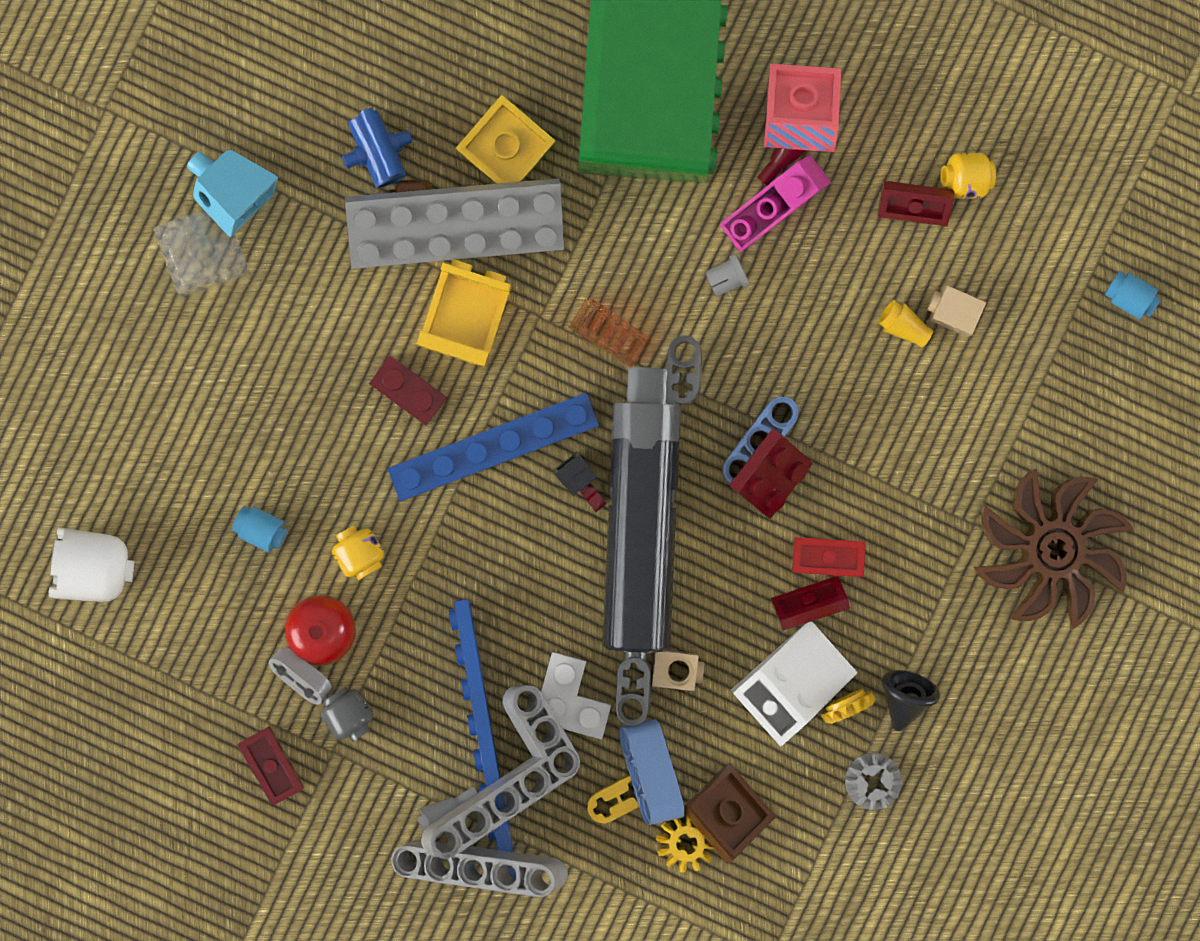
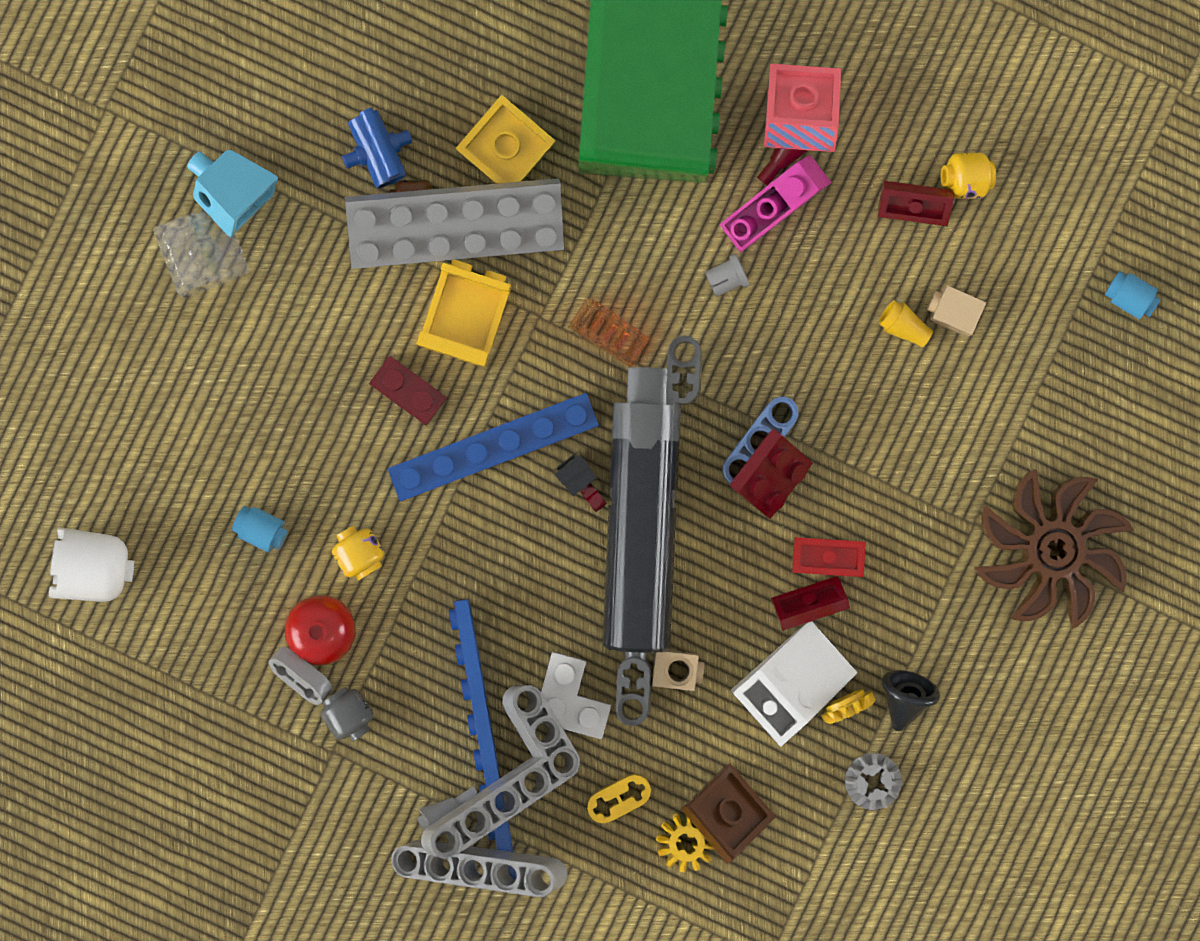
(270, 766): dark red plate -> none
(651, 772): medium blue beam -> none

